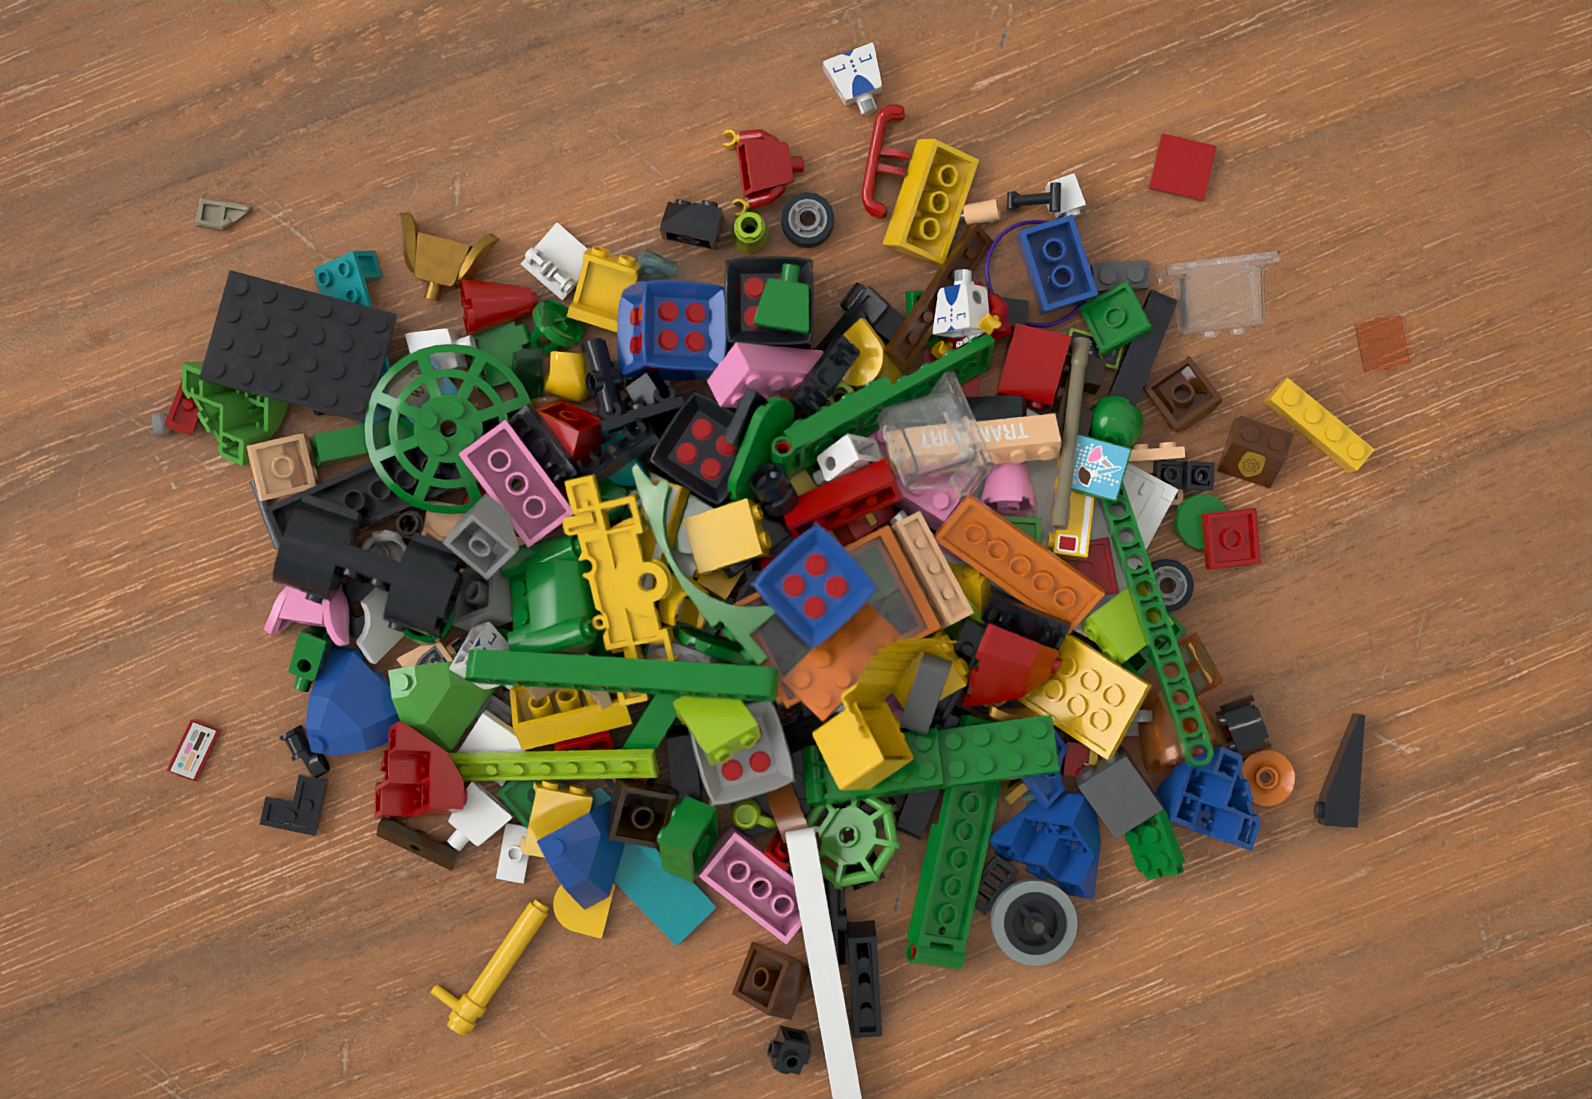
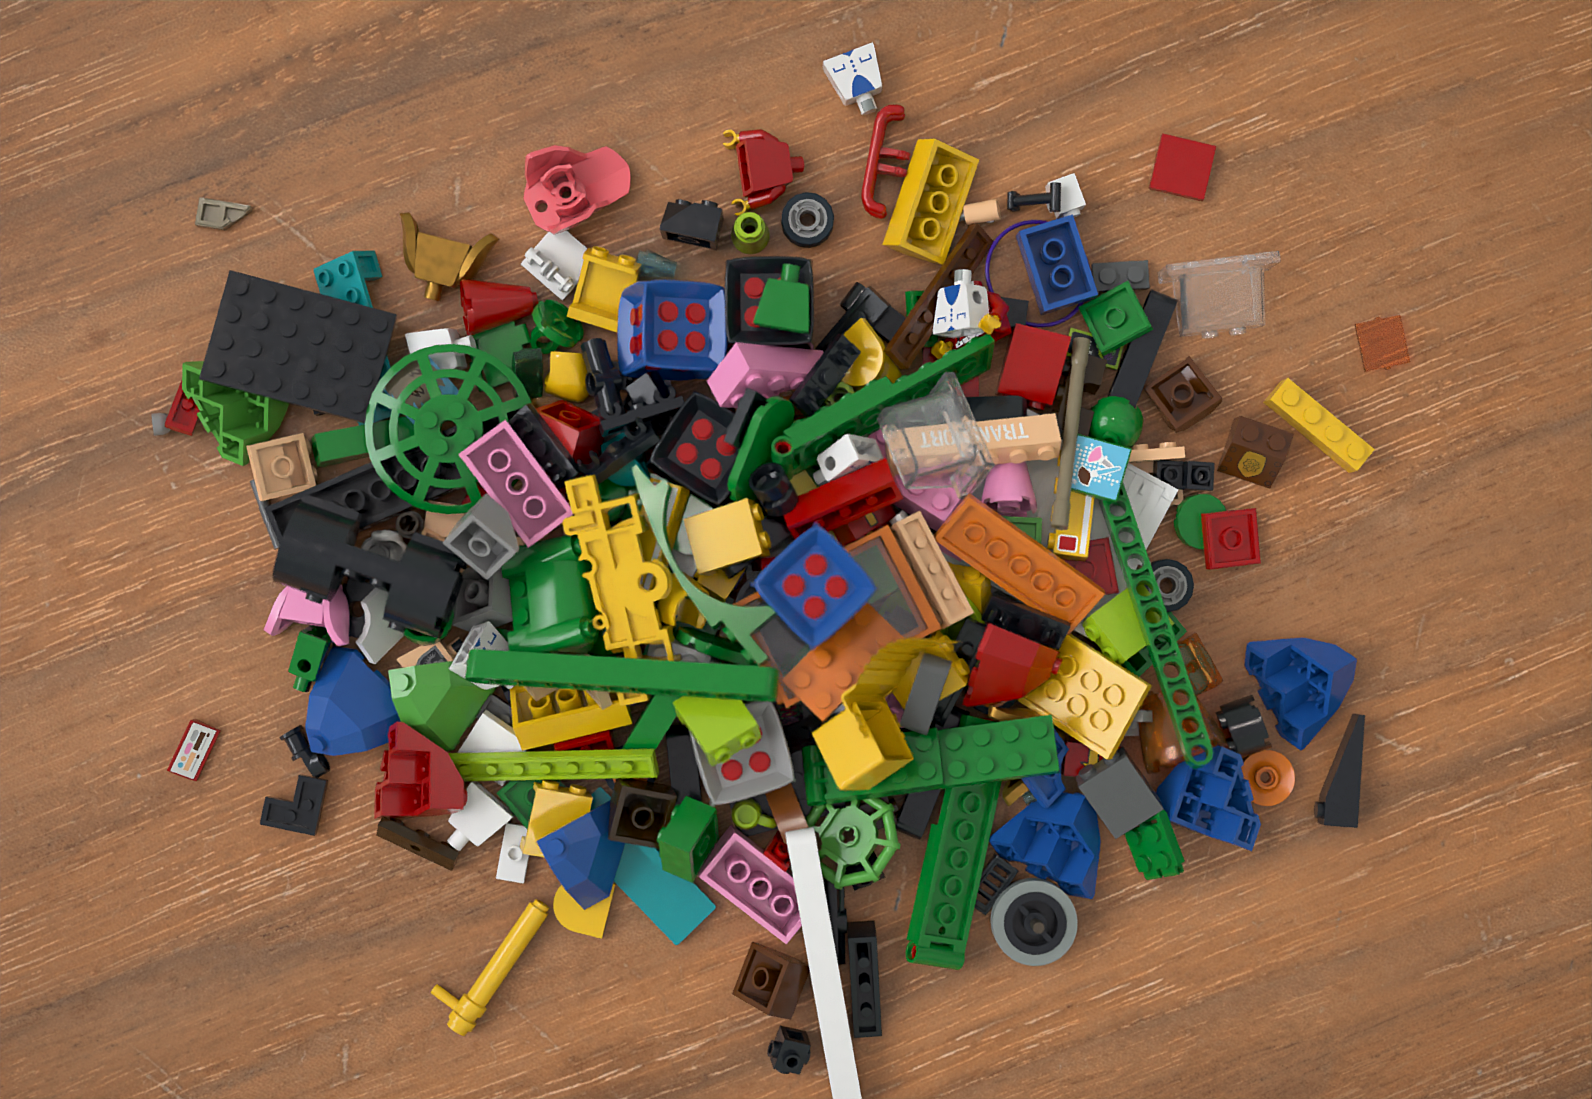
(591, 177): none -> coral piece
(1300, 683): none -> blue brick

